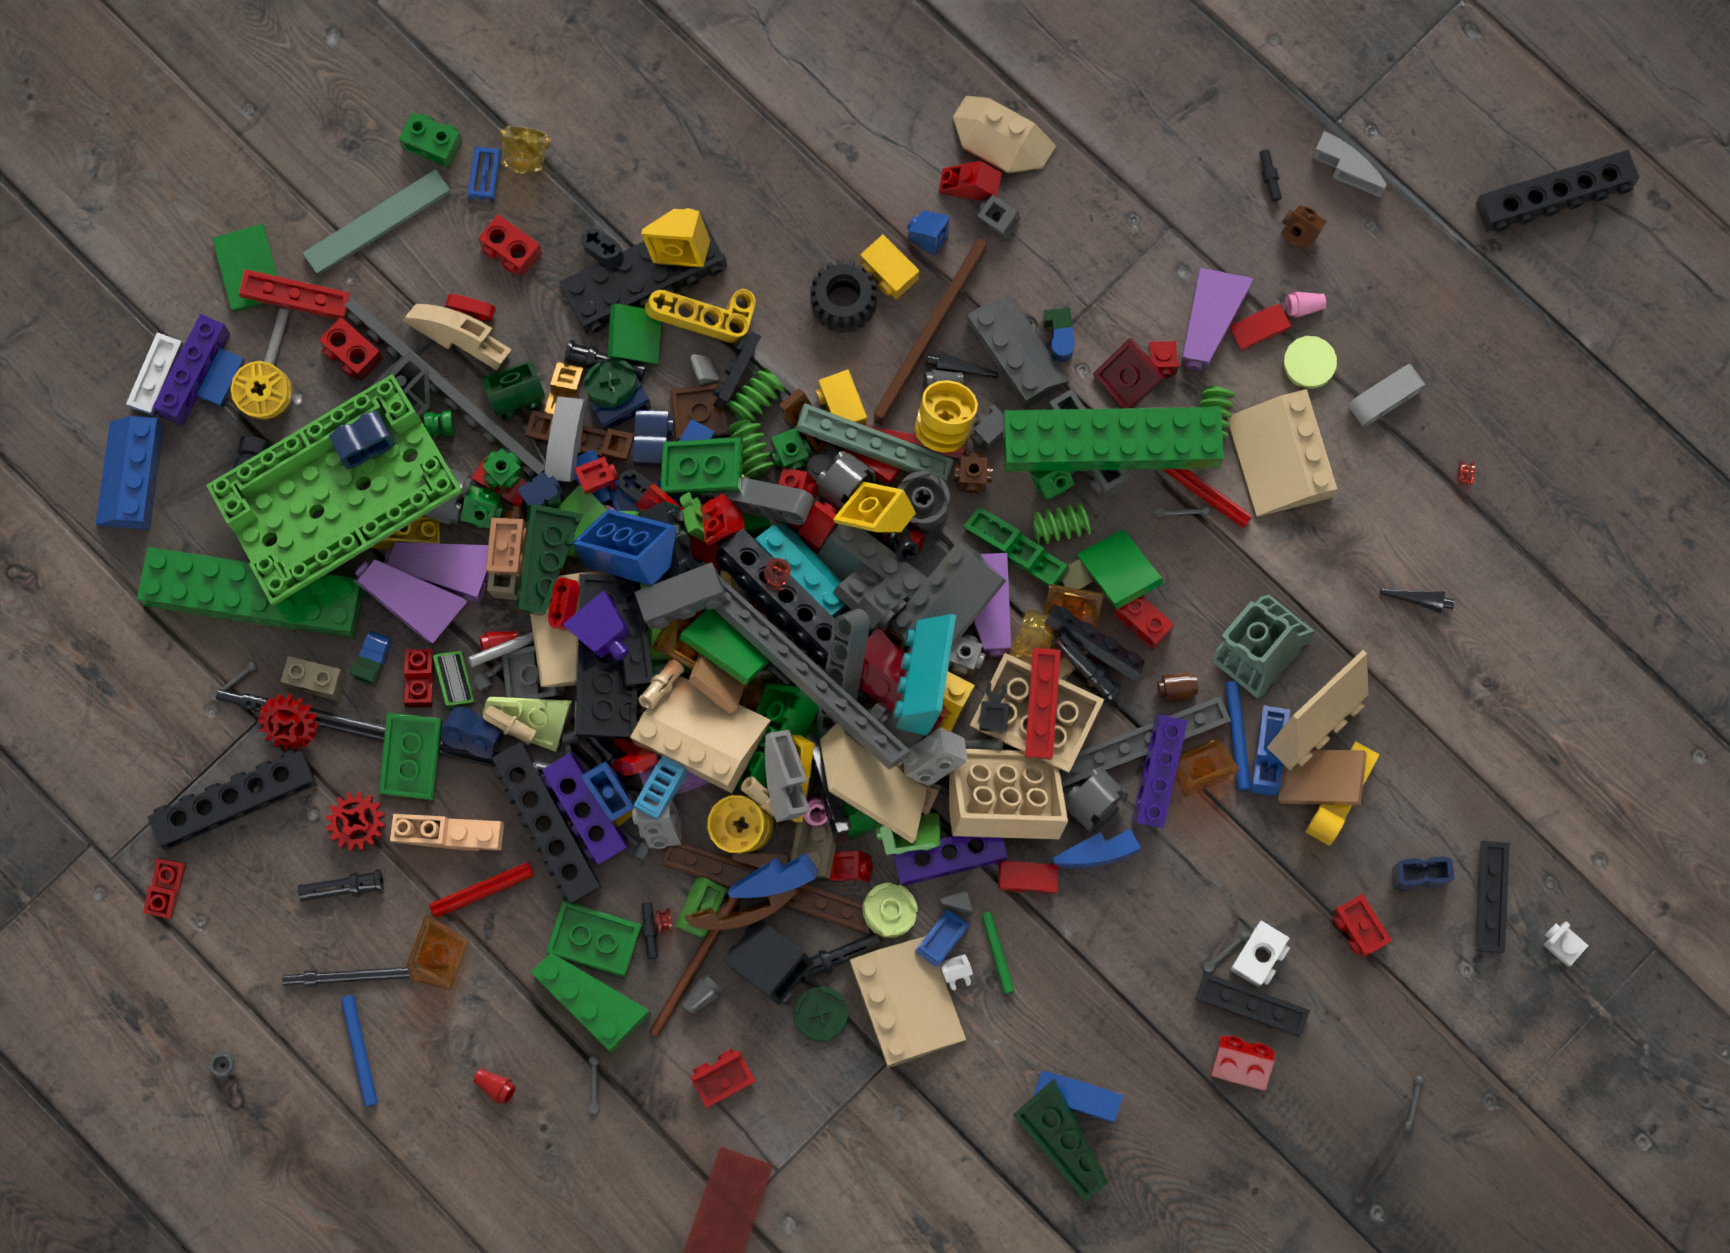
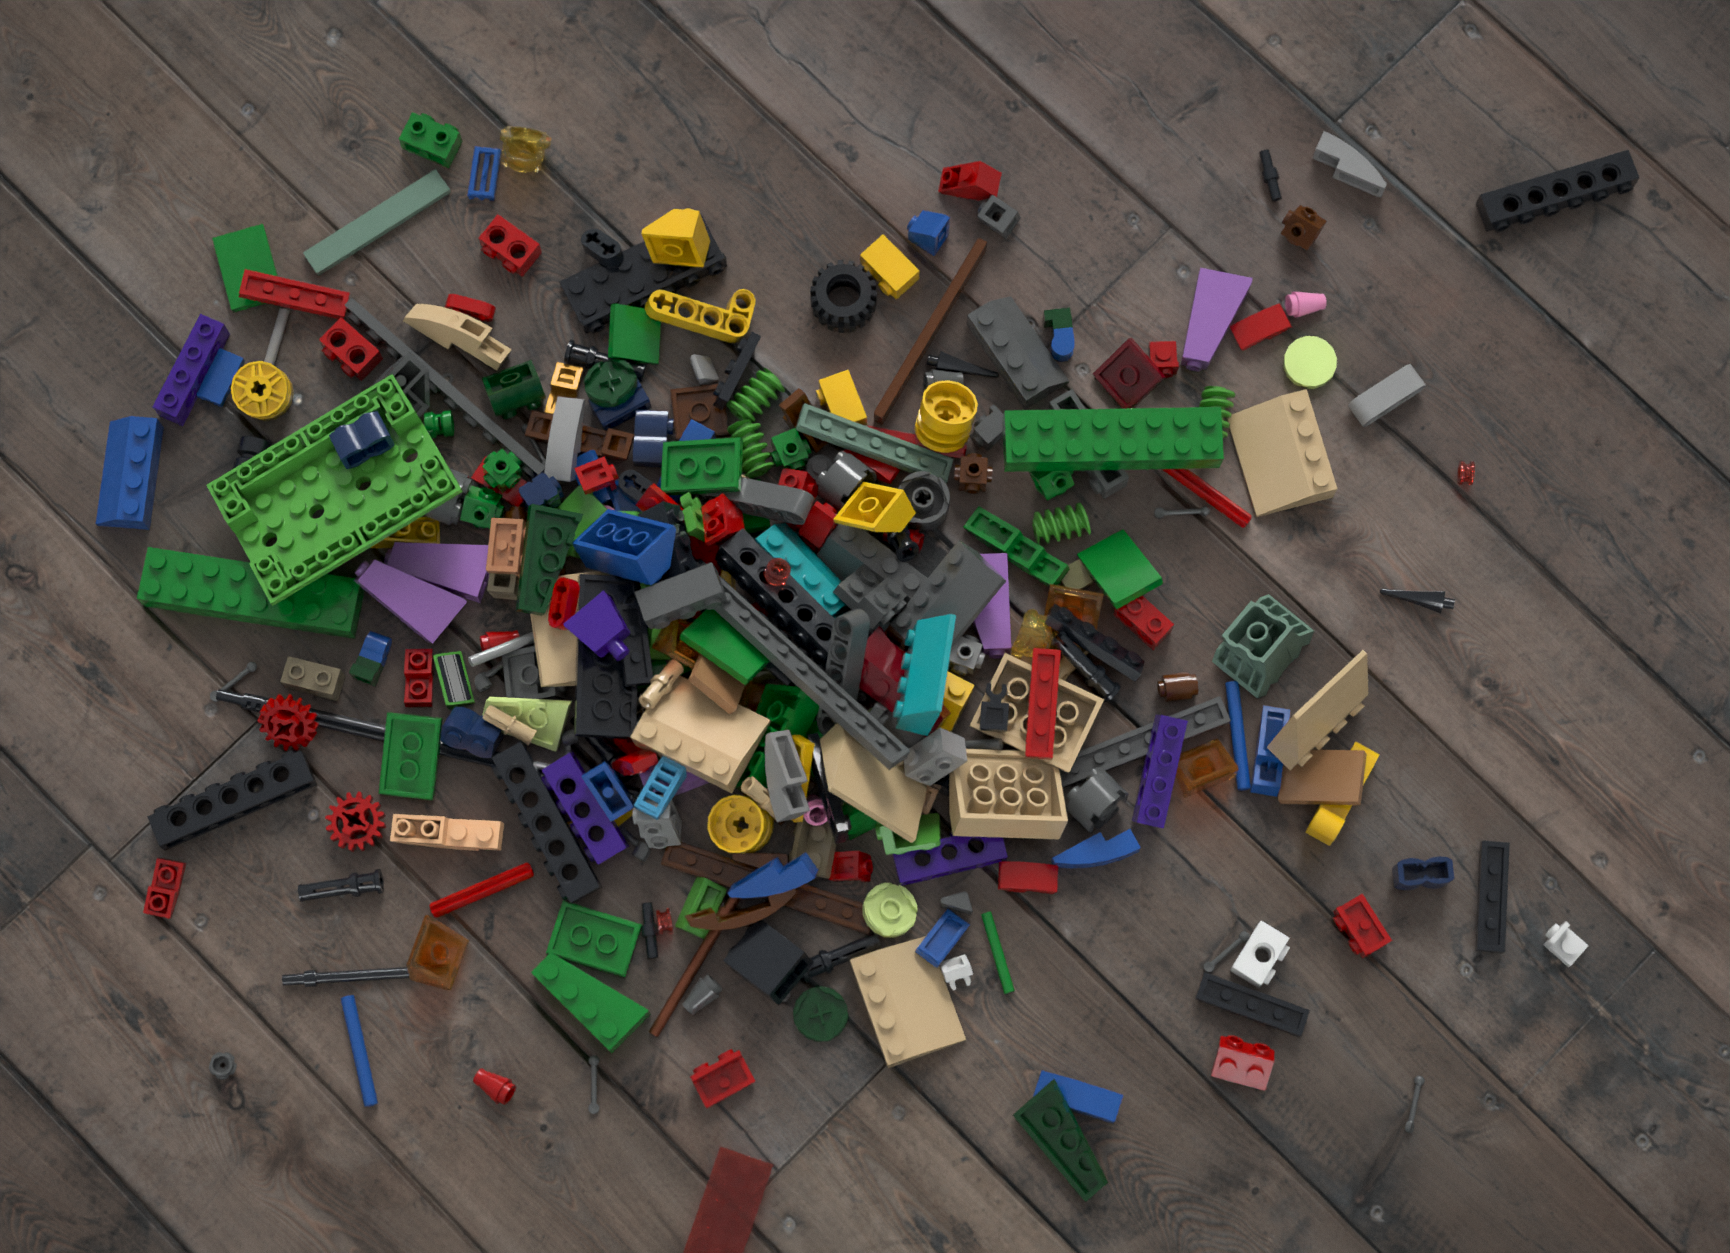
(154, 373): white plate -> none
(1001, 136): tan wedge -> none

